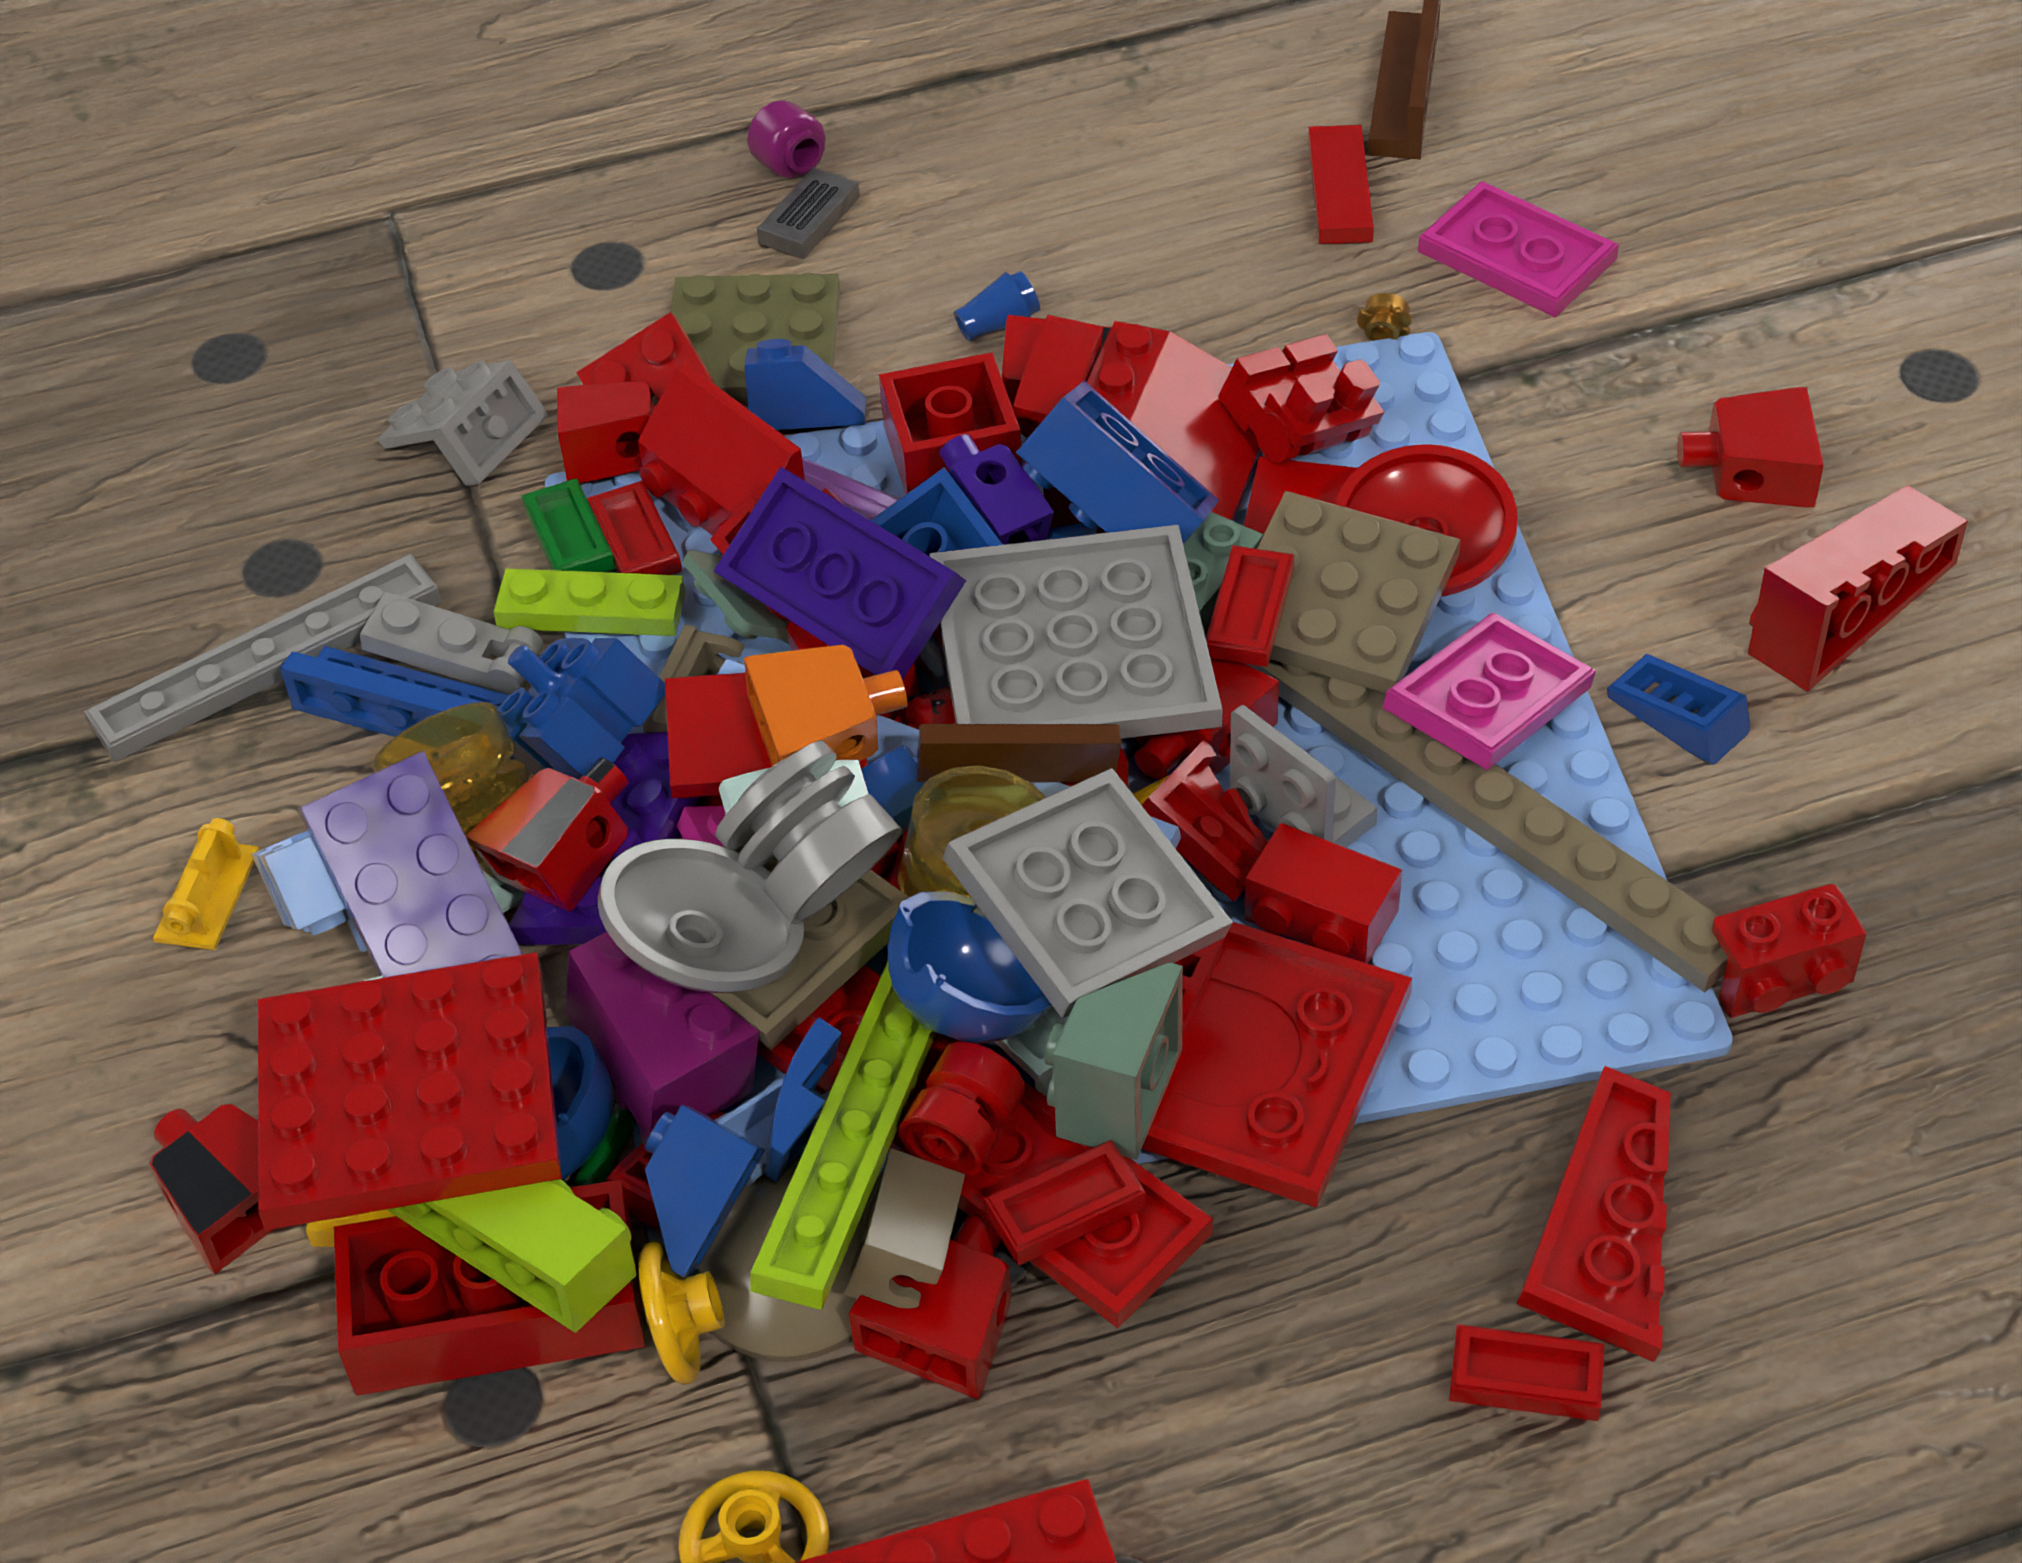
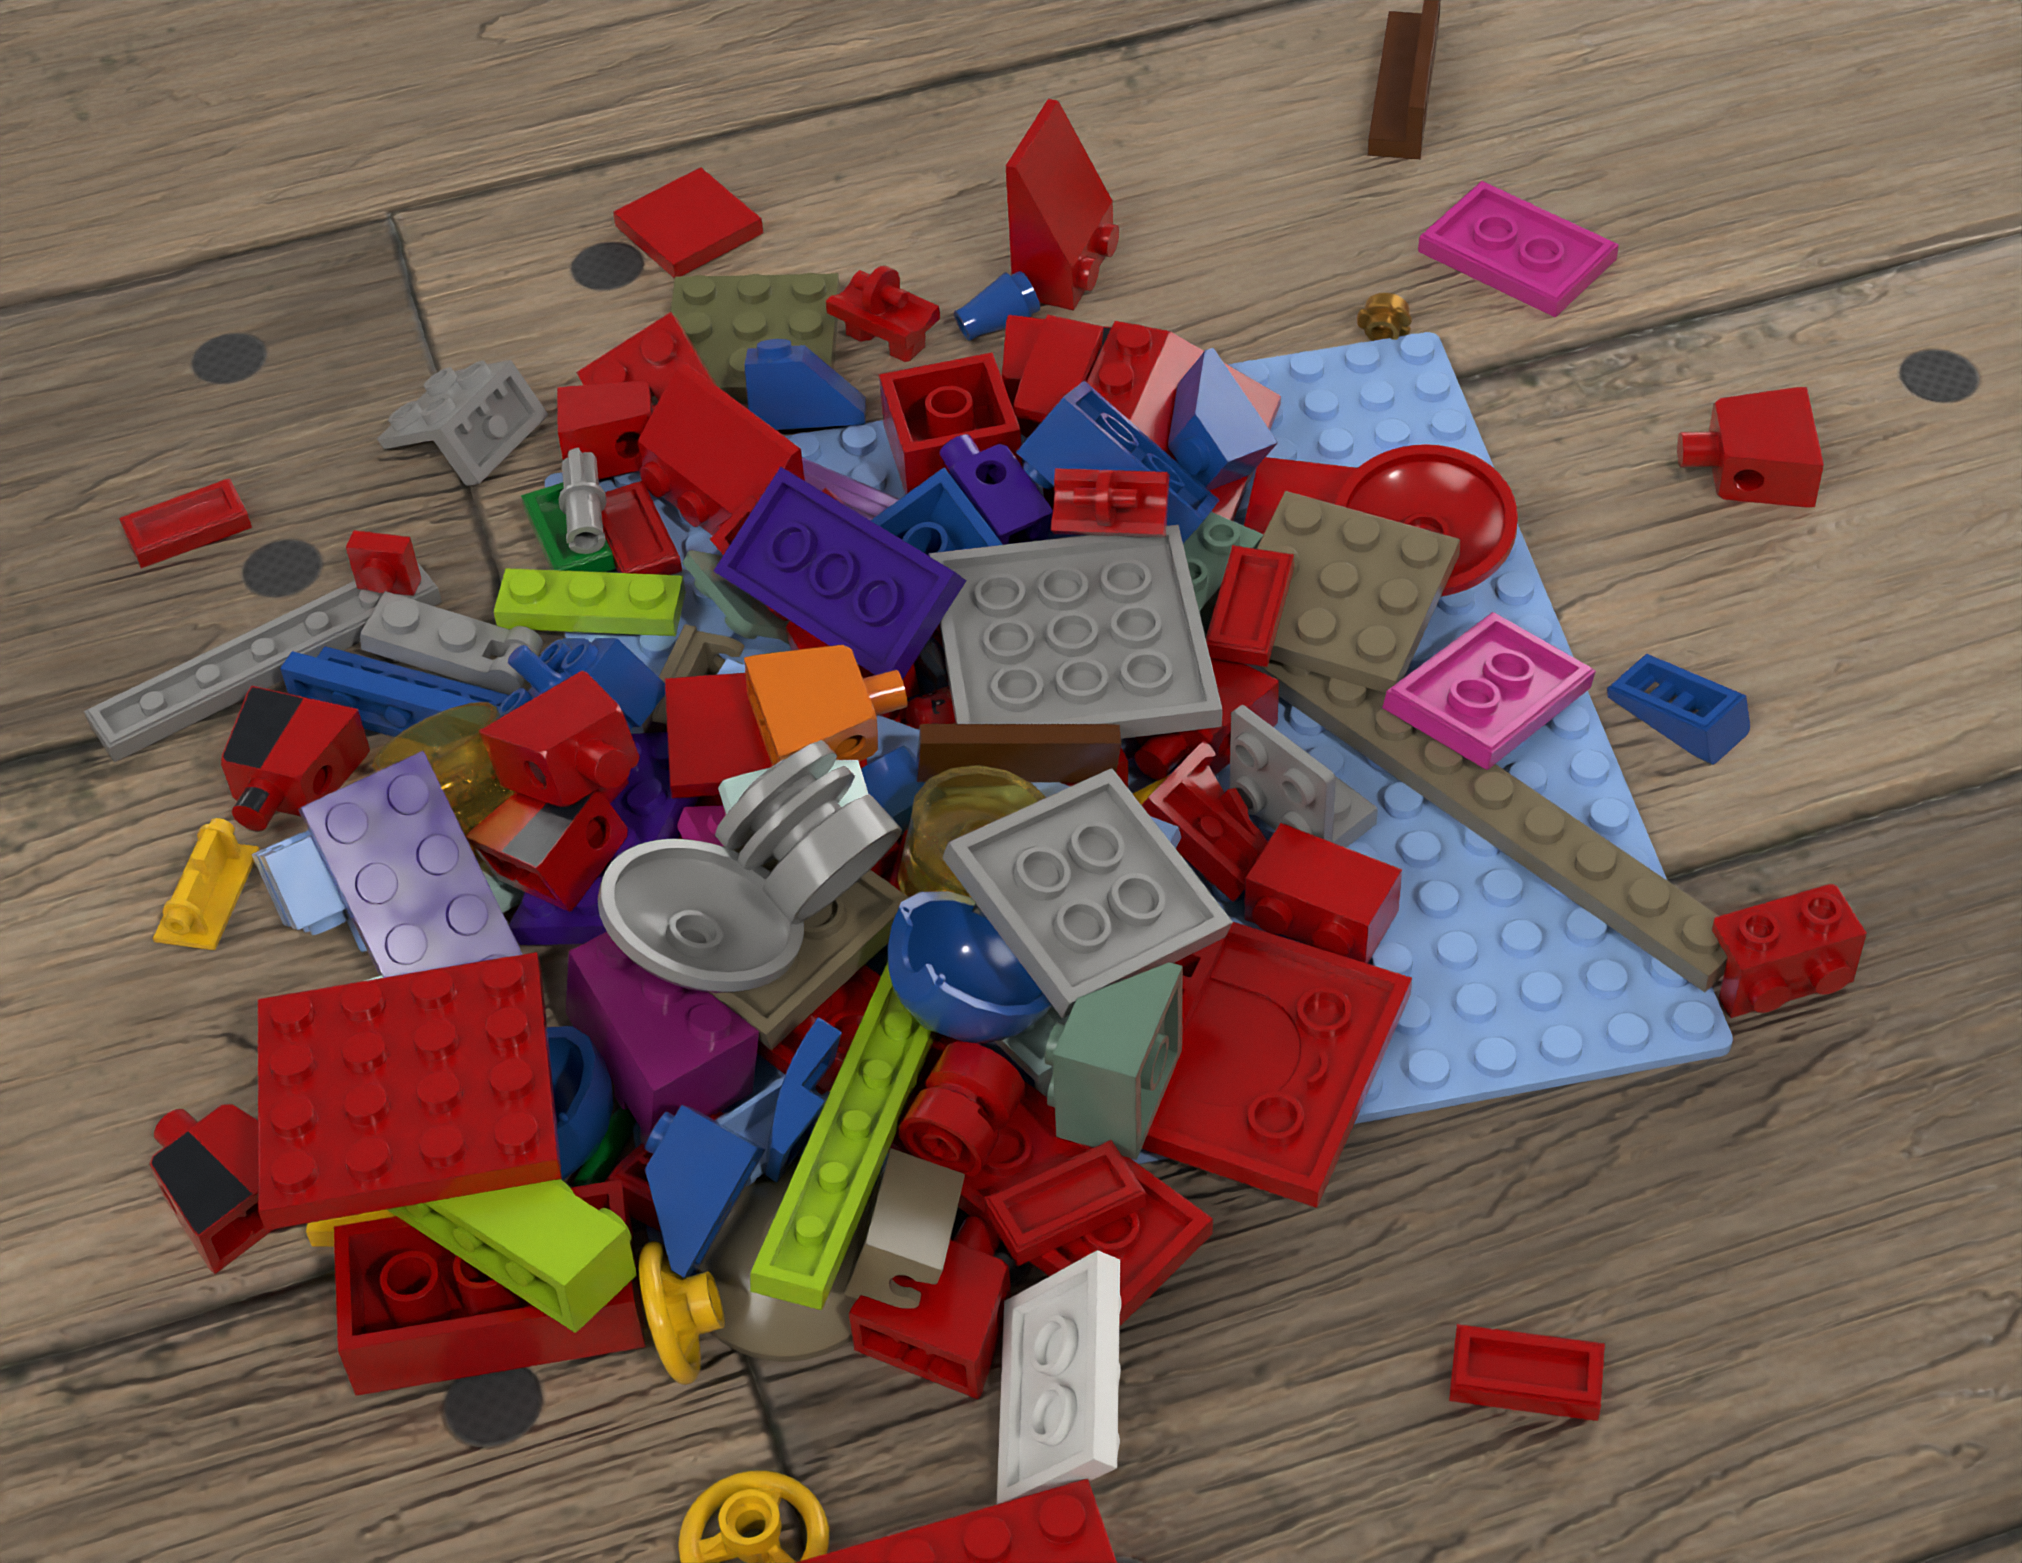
(185, 523): none -> red tile
(289, 754): none -> red torso
(383, 563): none -> red plate
(562, 743): none -> red torso
(582, 502): none -> light grey axle
(688, 222): none -> red tile
(786, 139): magenta head -> none
(808, 213): flat silver tile -> none
(880, 308): none -> red hips
(1057, 211): none -> red slope
(1060, 1379): none -> white plate
(1110, 502): none -> red hips
(1216, 426): none -> blue slope
(1301, 398): red hips -> none
(1340, 184): red tile -> none
(1607, 1221): red wing -> none
(1850, 584): red wedge -> none

